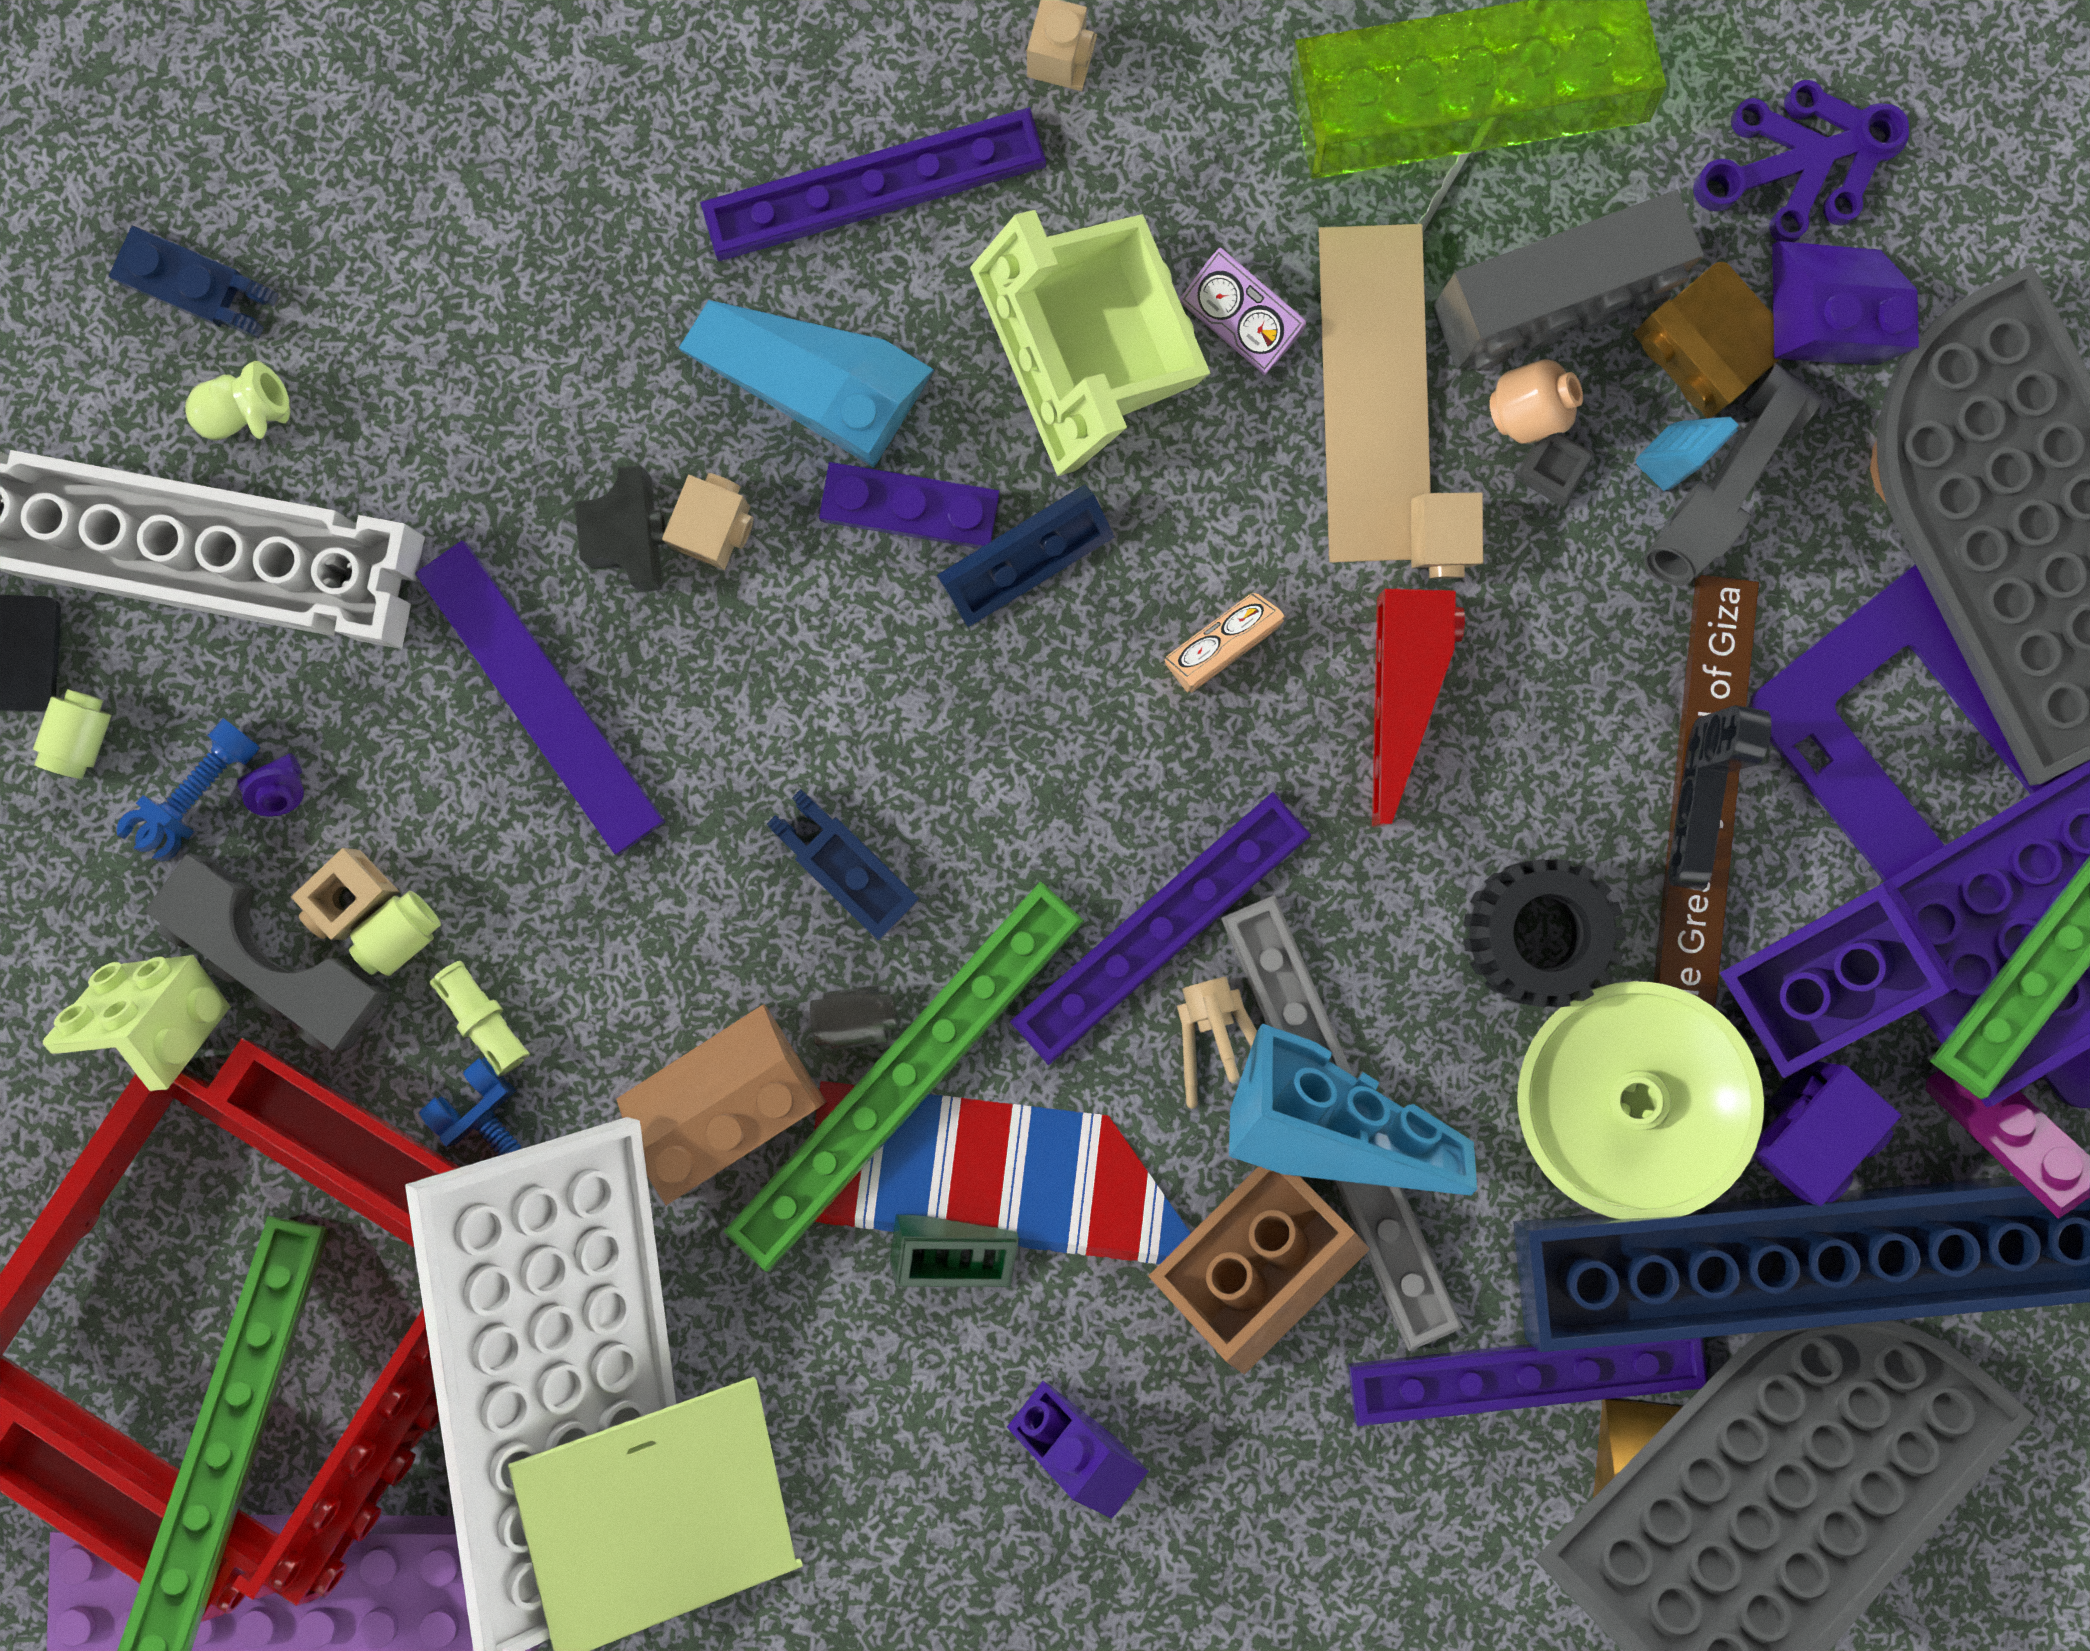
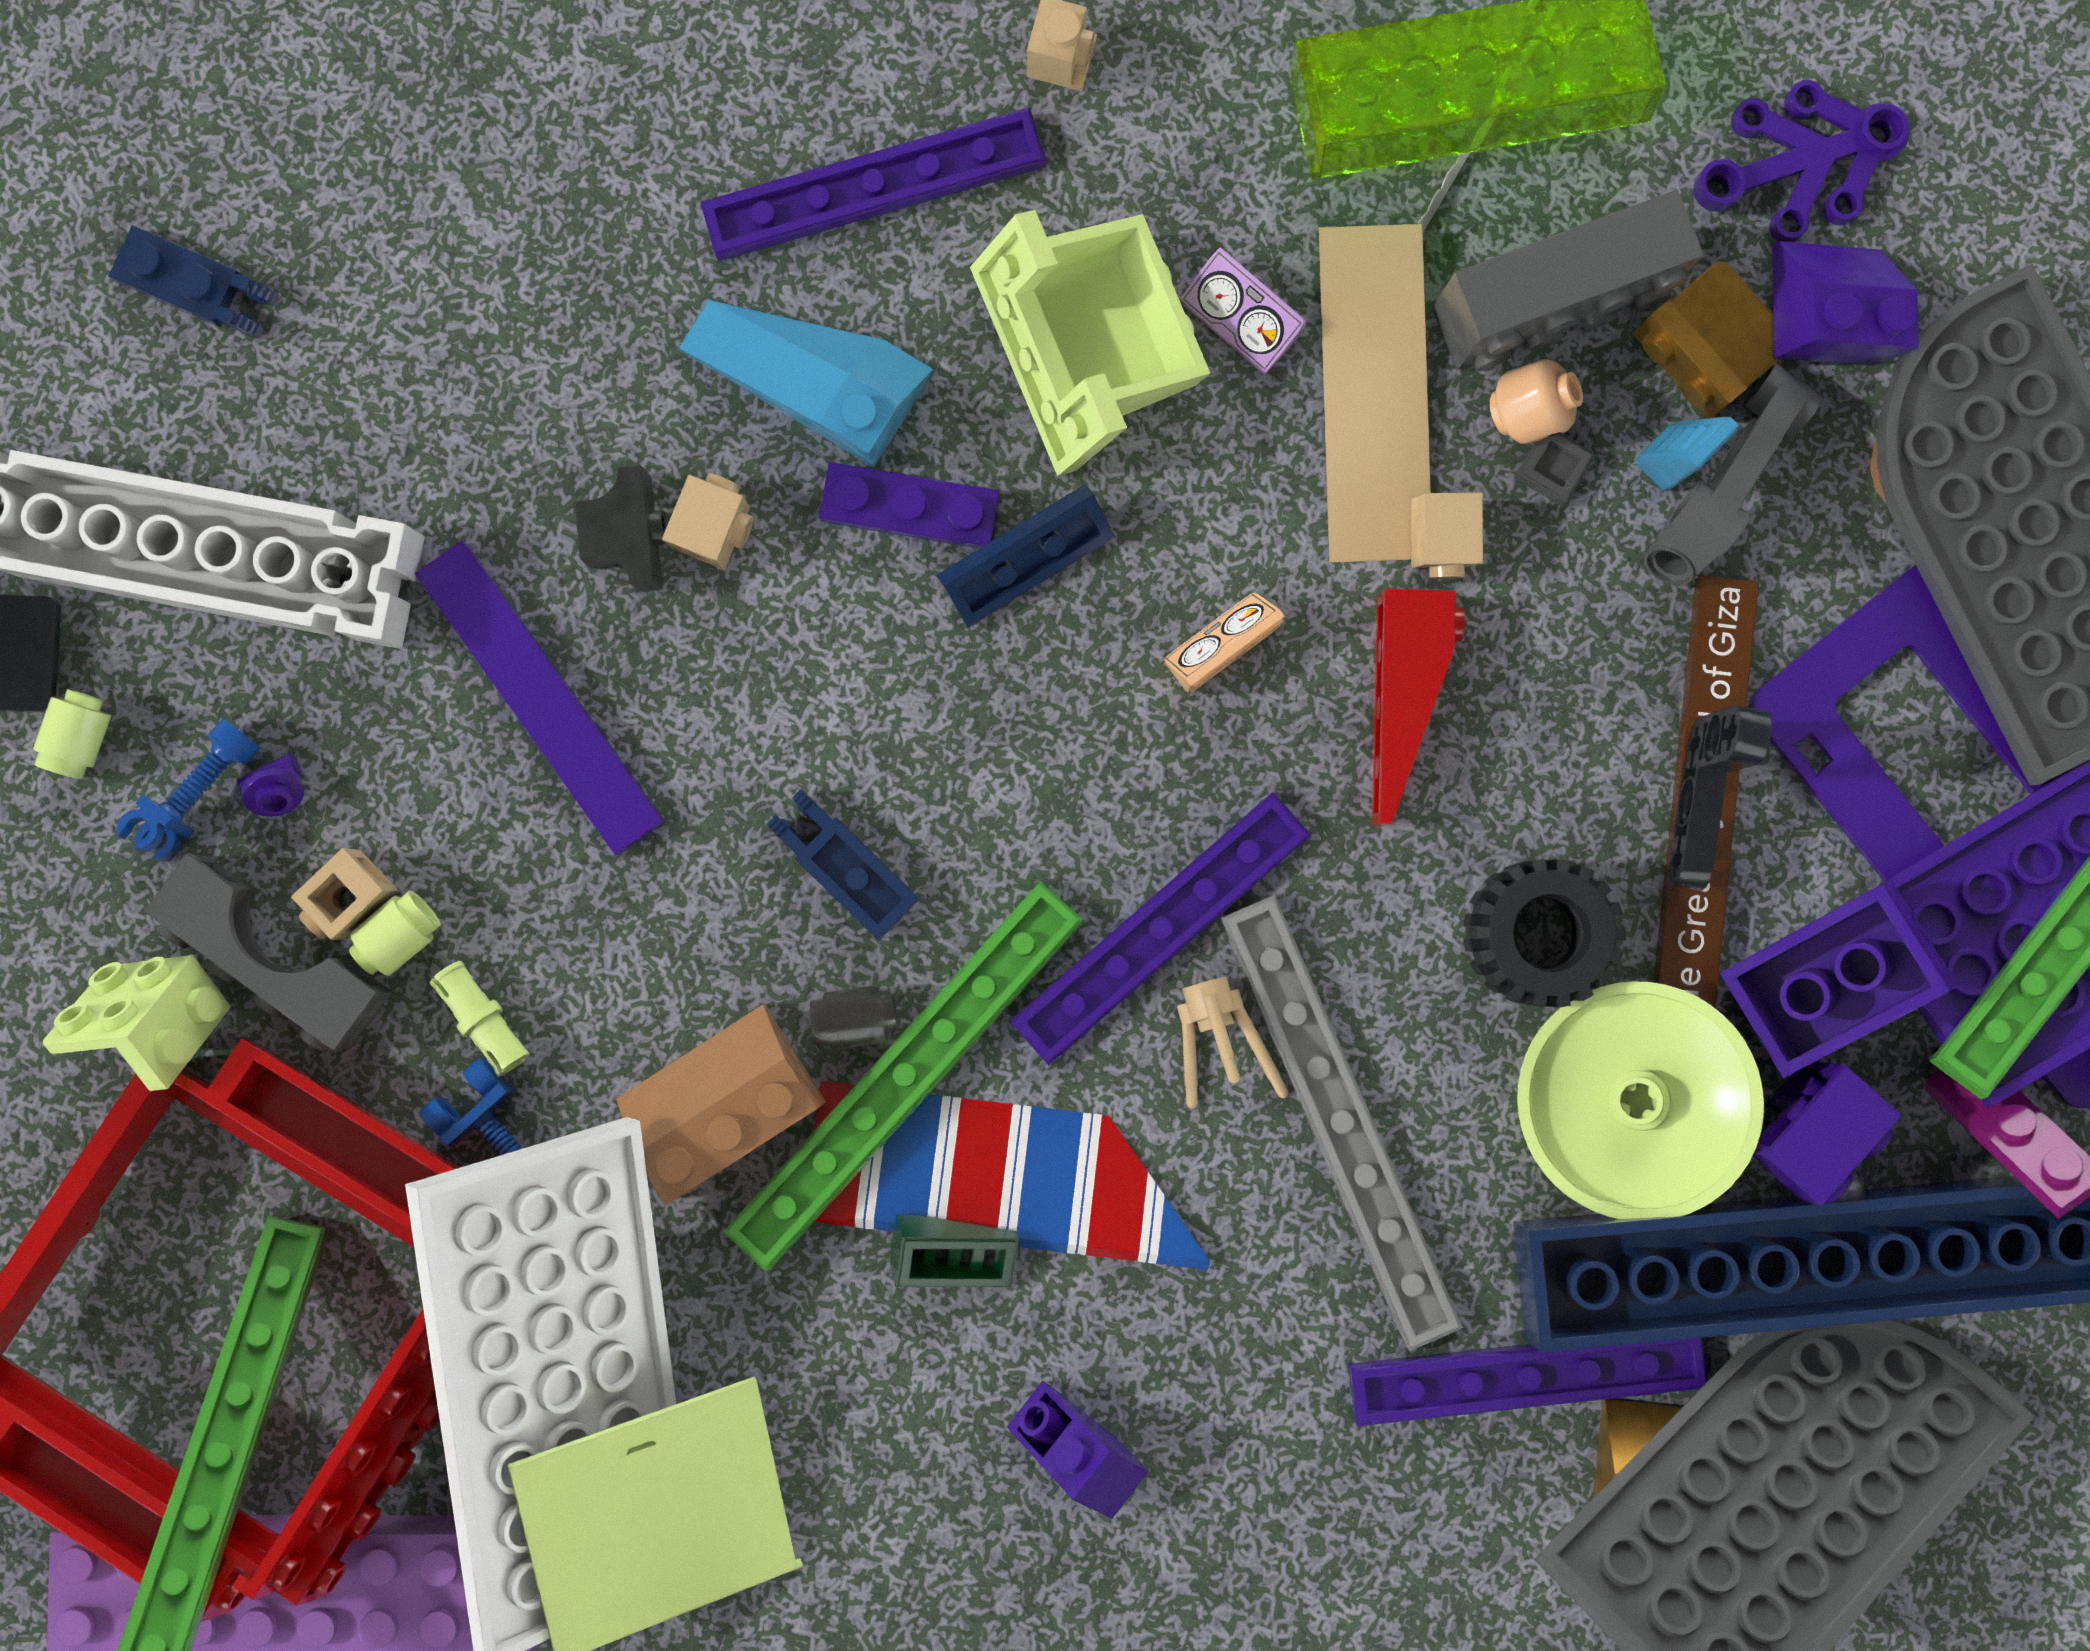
(229, 403): yellowish green animal -> none
(1258, 1265): medium nougat slope -> none
(1322, 1123): dark azure wedge -> none

